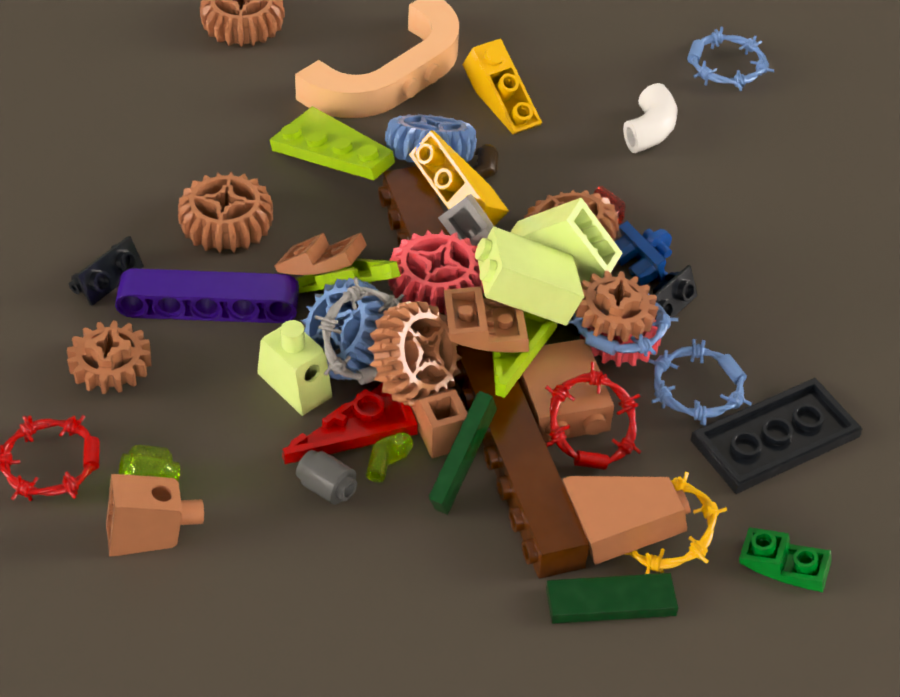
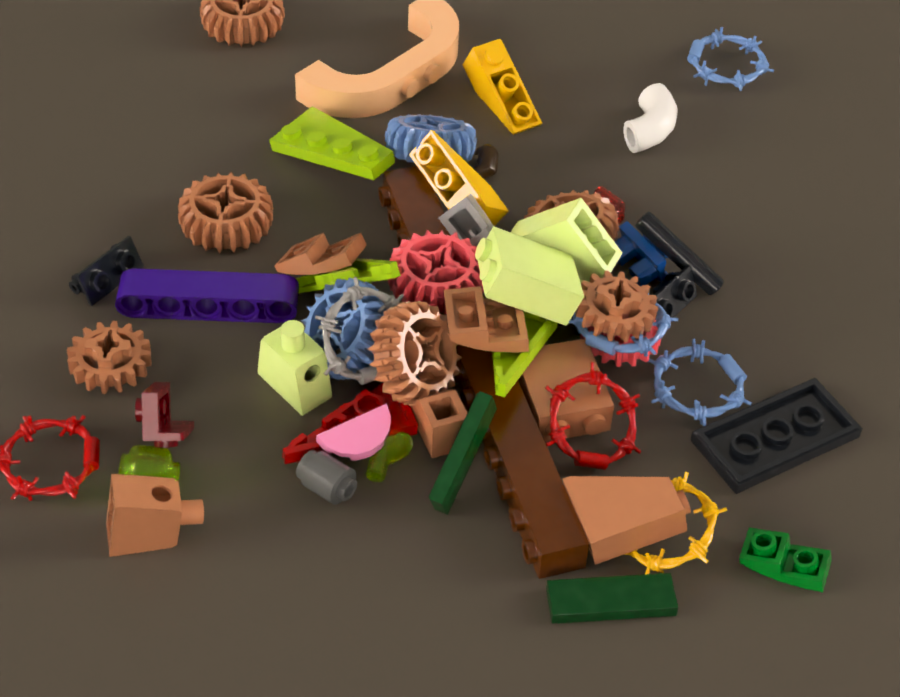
(155, 415): none -> dark red bracket
(359, 436): none -> bright pink tile
(679, 252): none -> black axle

